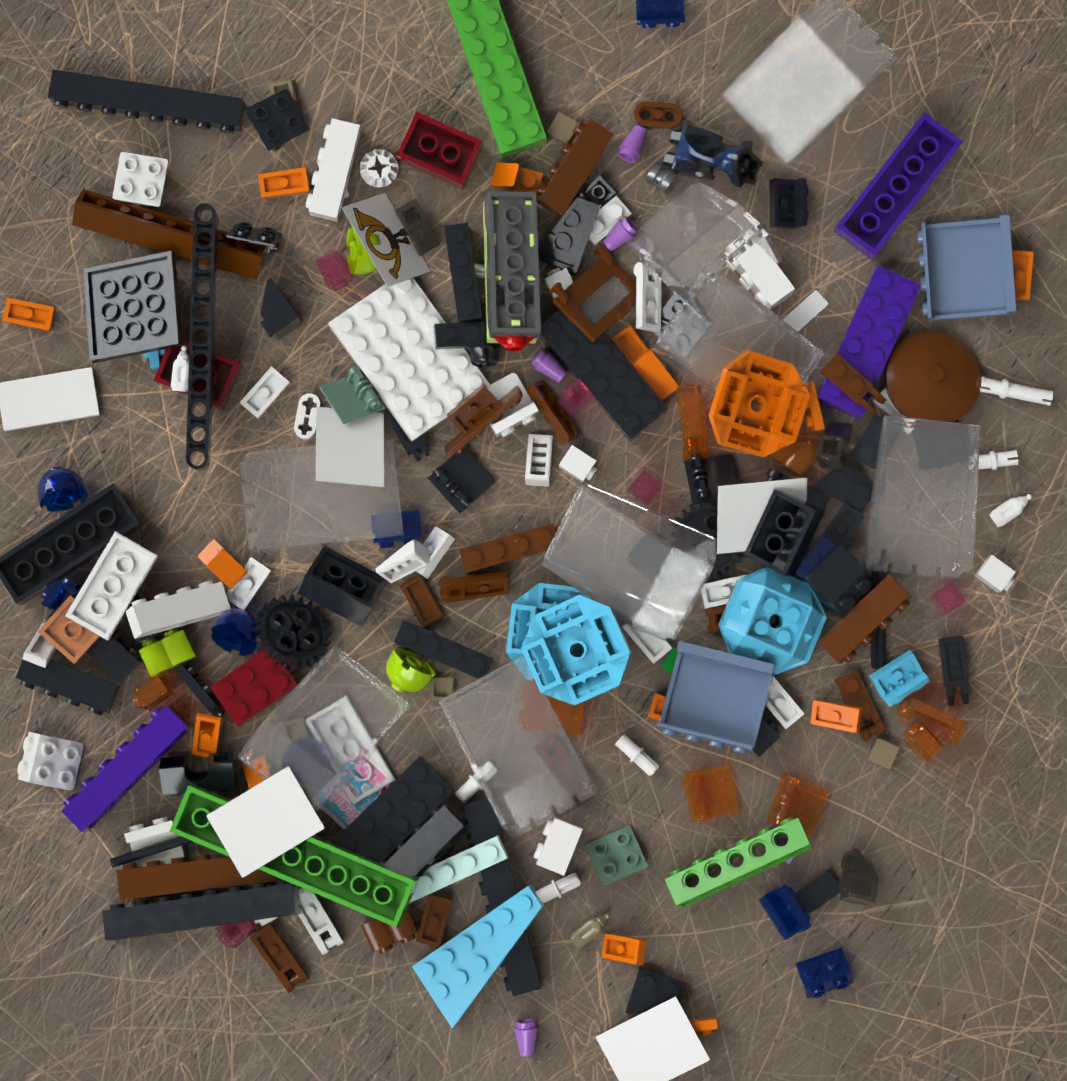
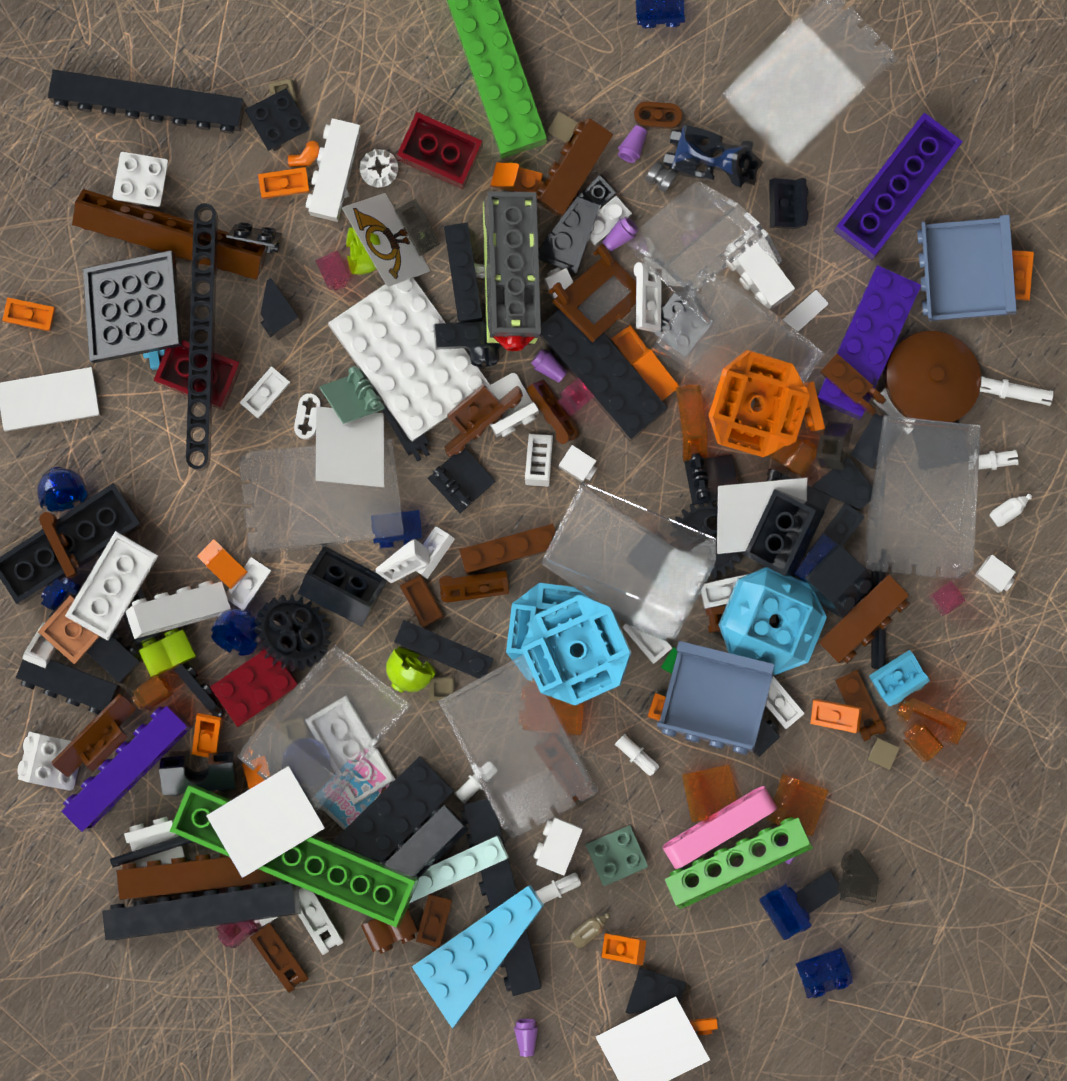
(59, 543): none -> reddish brown plate
(97, 739): none -> reddish brown bracket
(180, 371): white piece -> none
(307, 157): none -> orange arm
(644, 488): clear pink brick -> none
(719, 827): none -> bright pink beam
(954, 667): black hinge -> none

